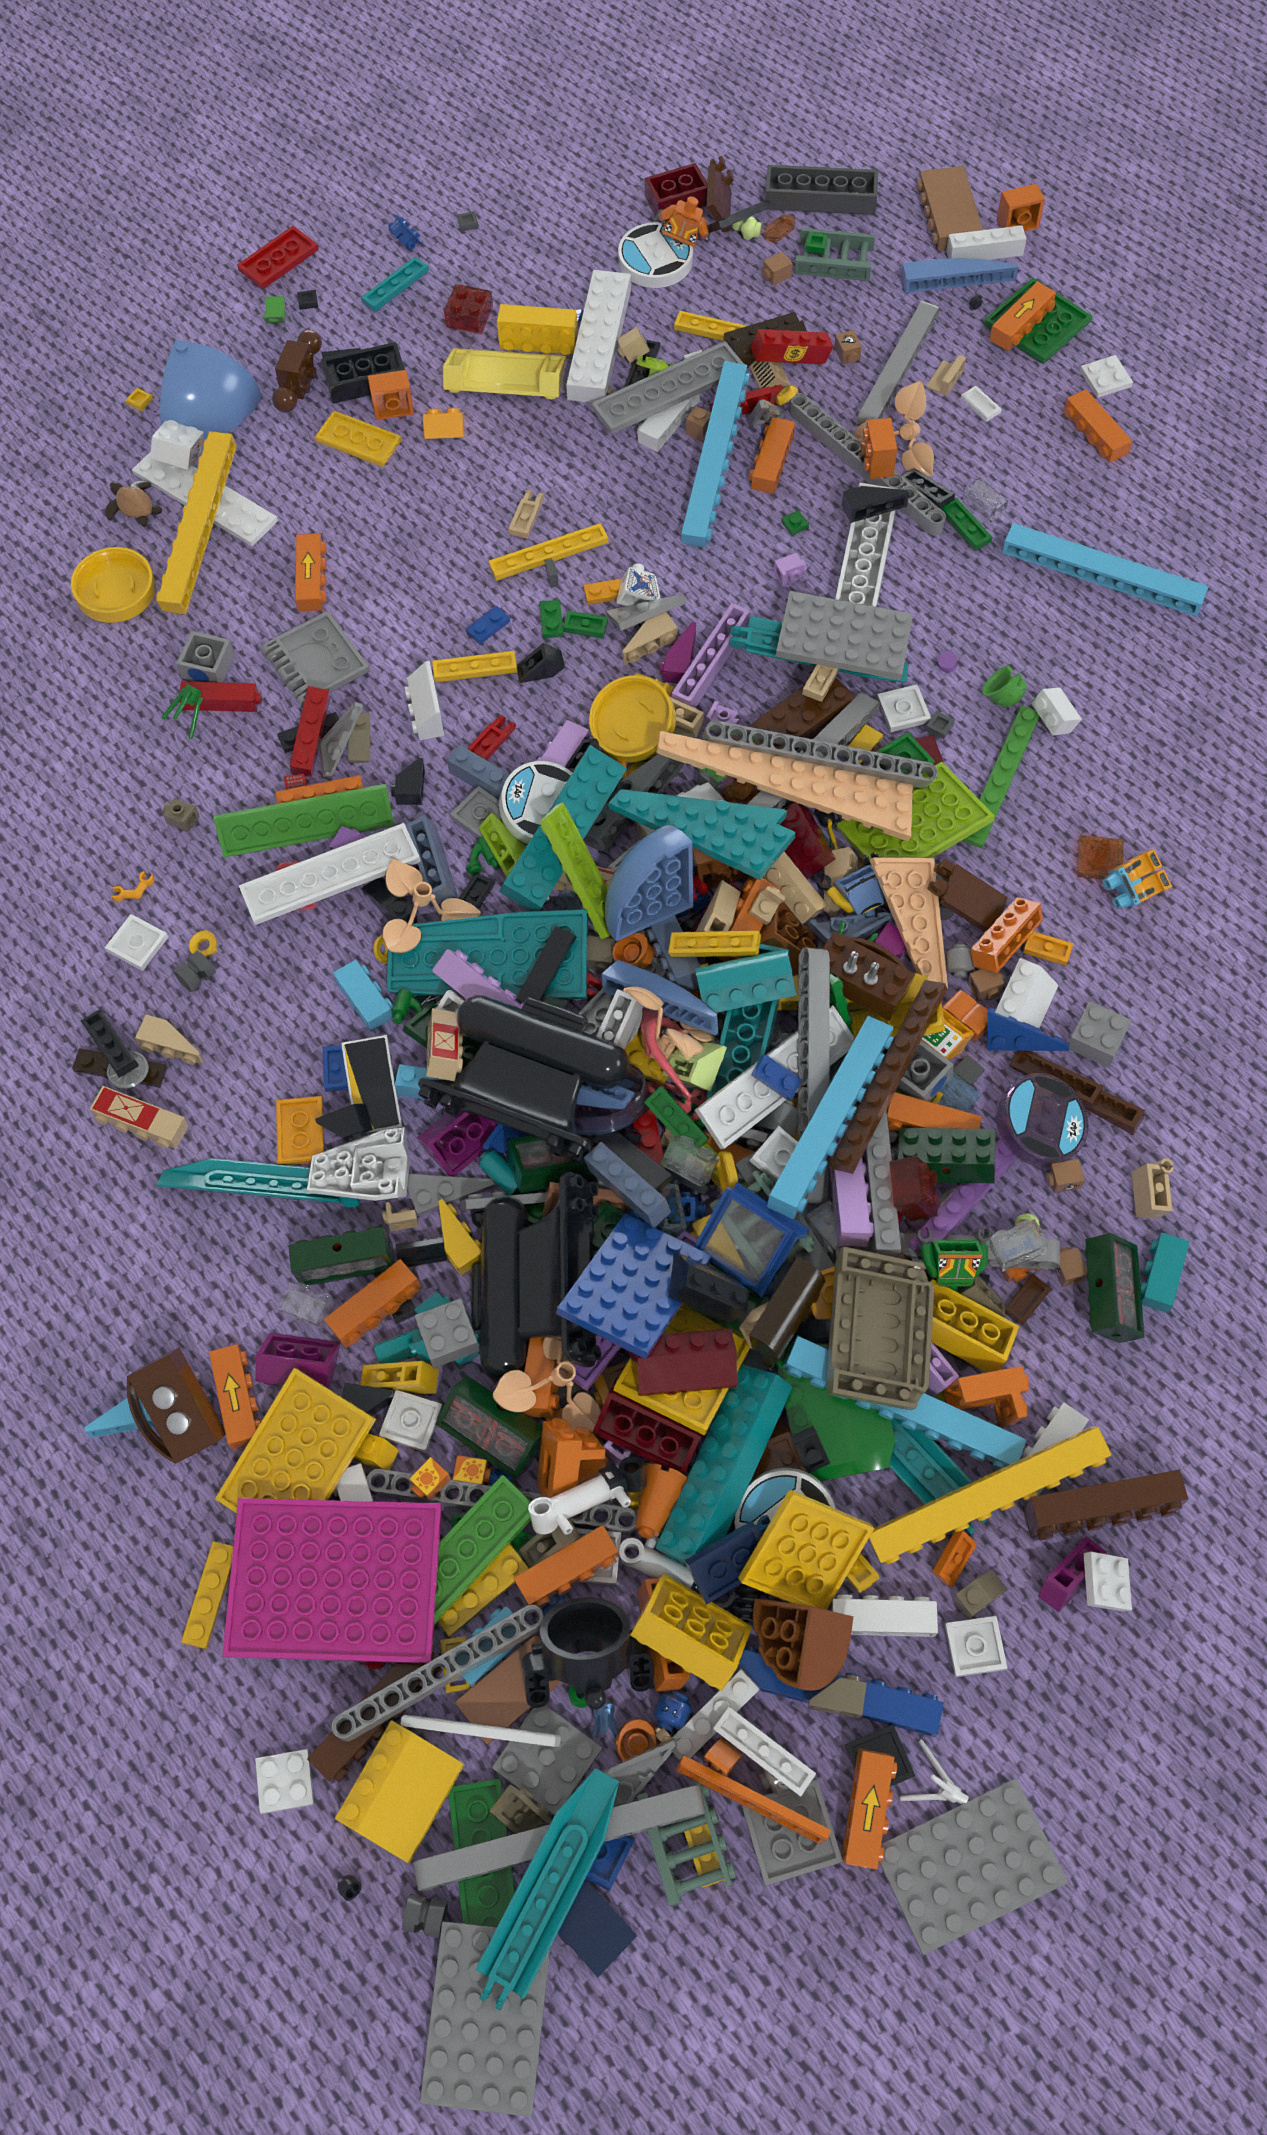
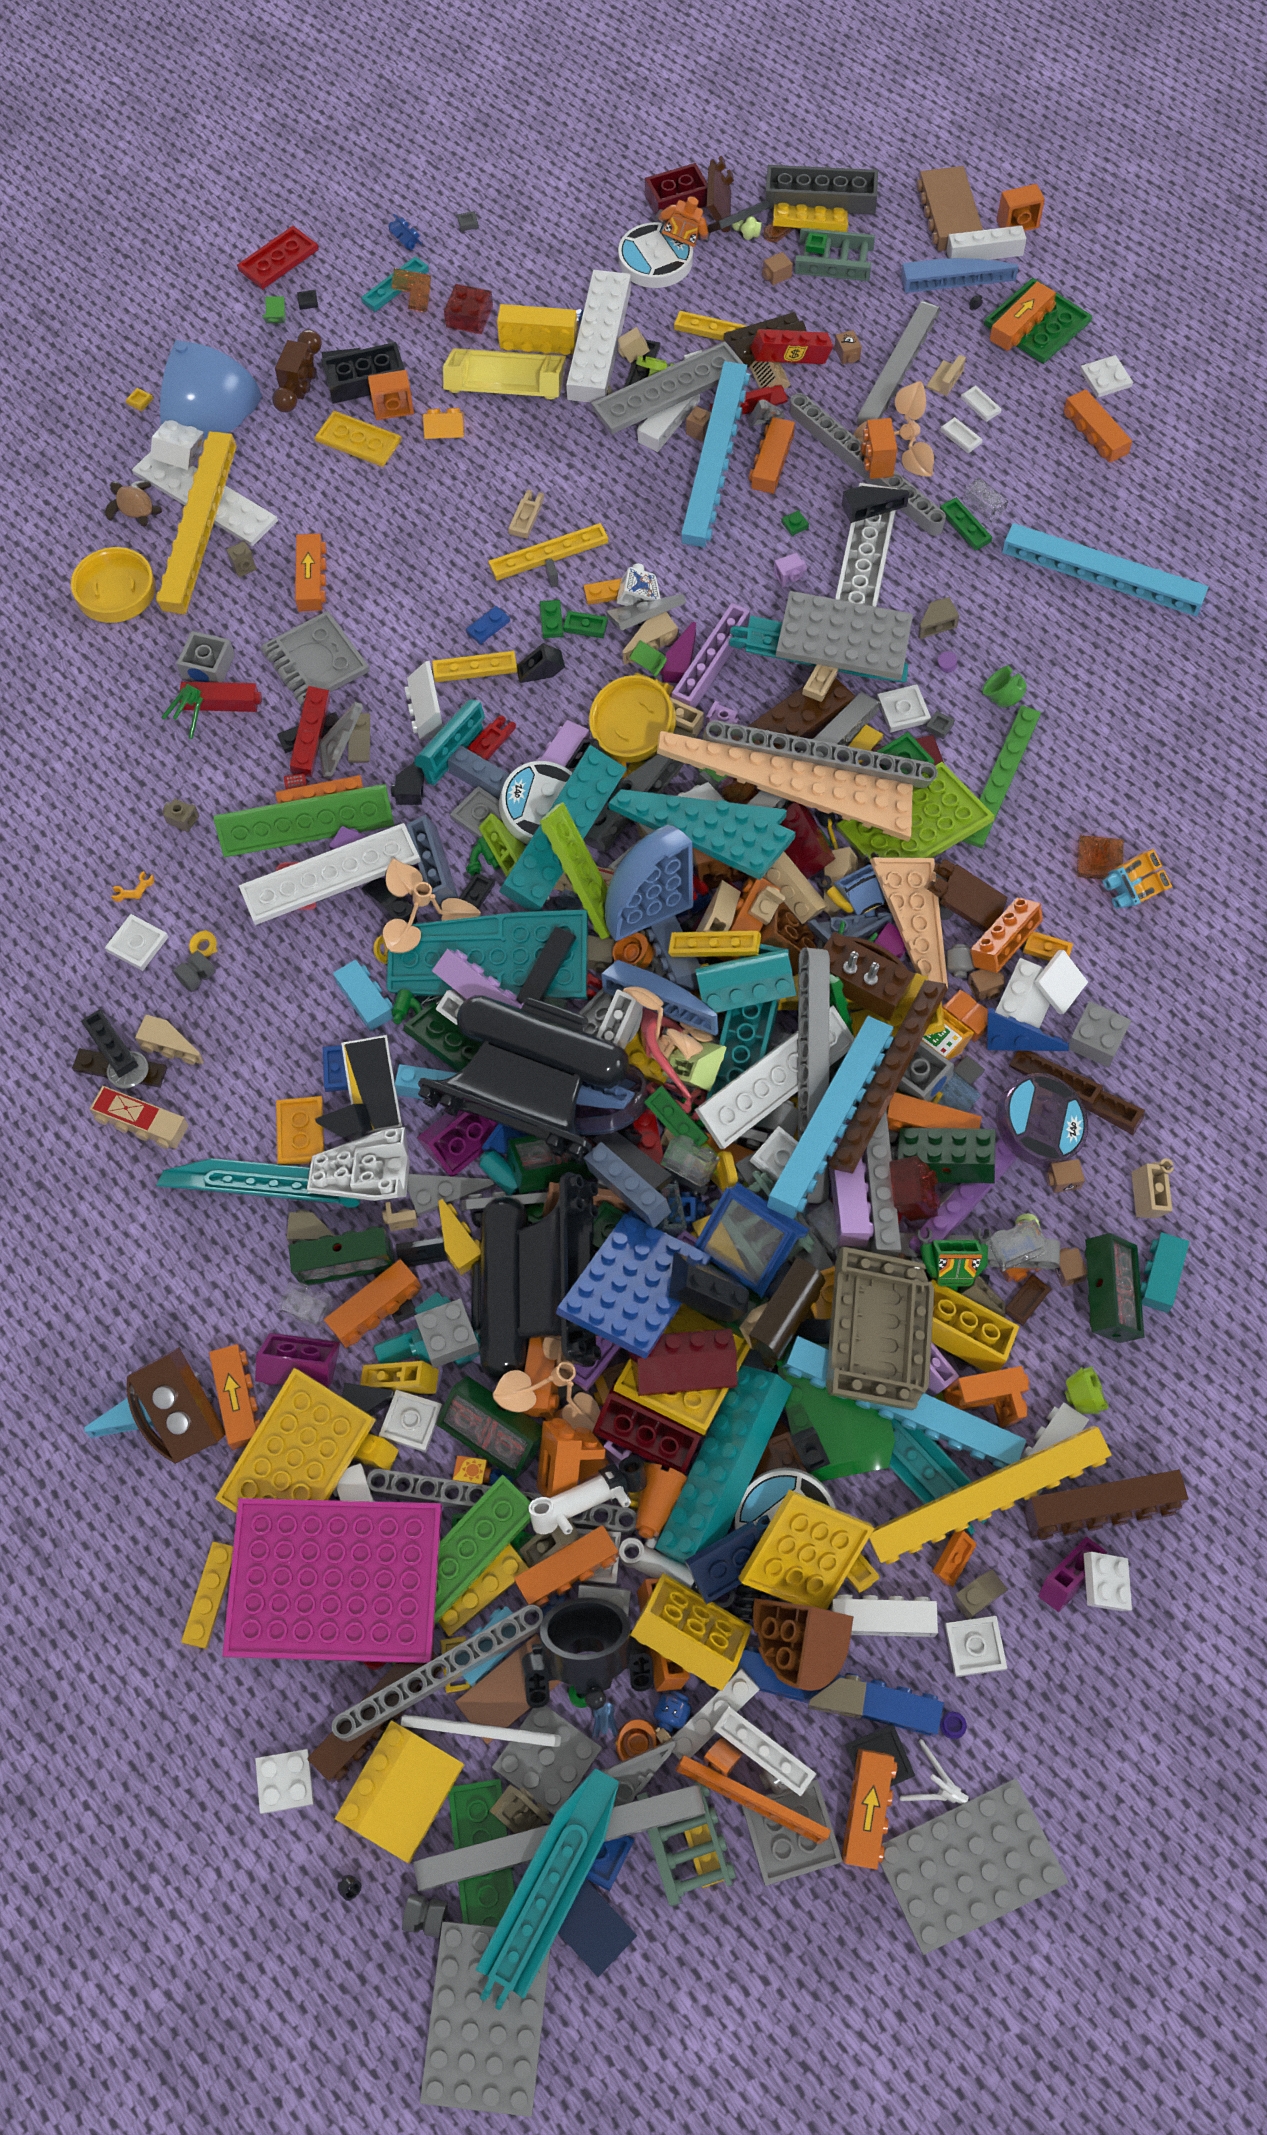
(241, 559): none -> dark tan brick
(305, 1226): none -> dark tan slope
(415, 283): none -> clear orange tile
(429, 1480): brick -> none
(443, 1045): tan brick -> none
(459, 730): none -> teal brick
(616, 1595): none -> light grey brick
(648, 657): none -> bright green bracket
(776, 1077): blue plate -> none
(786, 394): yellow piece -> none
(808, 217): none -> yellow plate
(931, 489): black plate -> none
(938, 618): none -> dark tan slope
(953, 1725): none -> dark purple plate
(961, 435): none -> white tile
(1056, 711): white brick -> none
(1061, 982): none -> white tile
(1086, 1392): none -> lime cone

